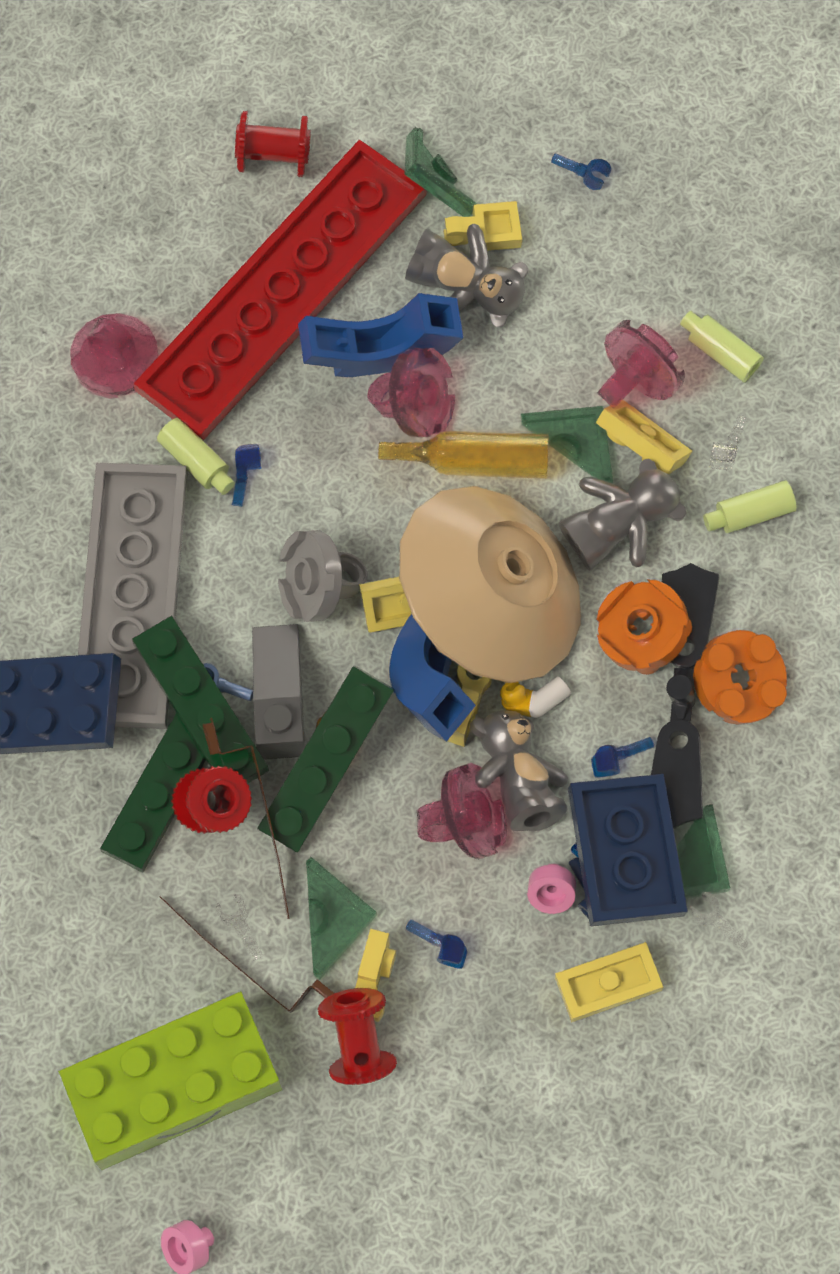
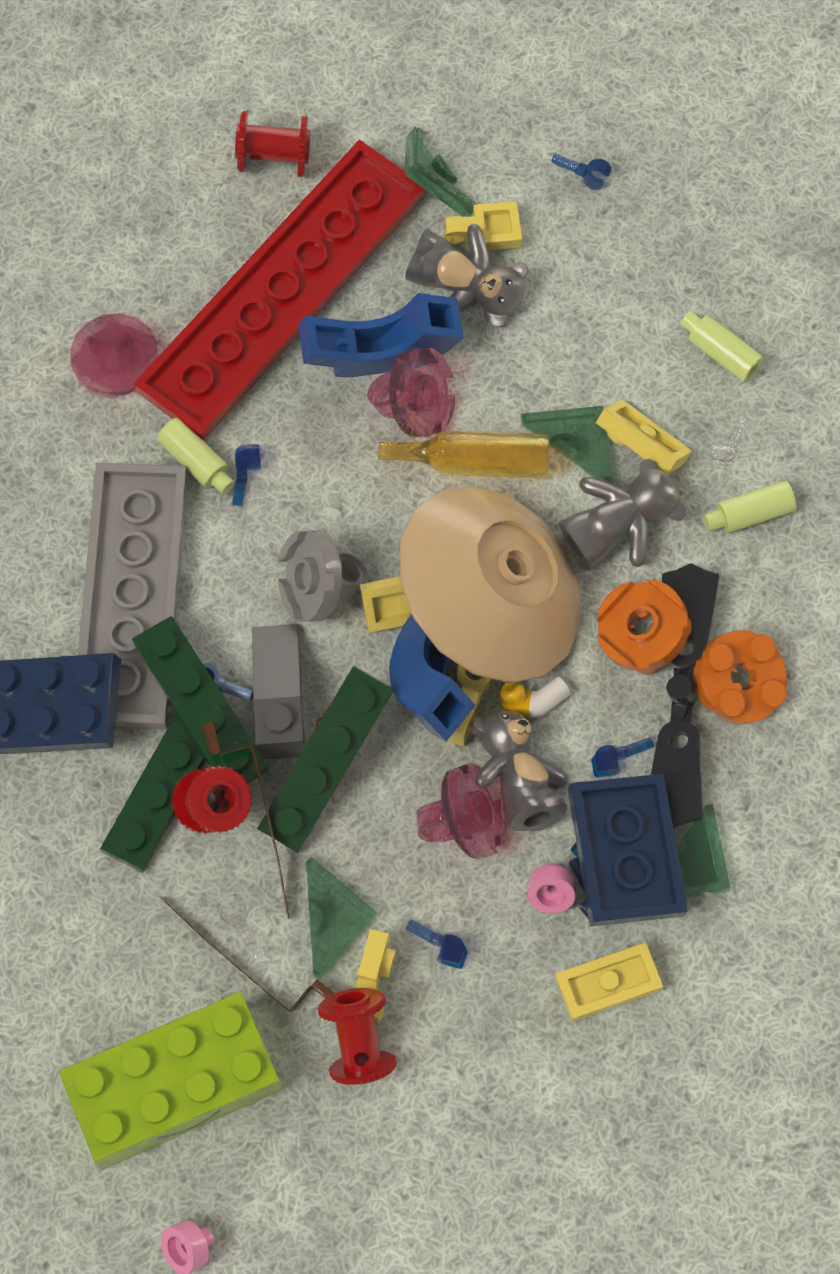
(641, 362): clear pink tile -> none

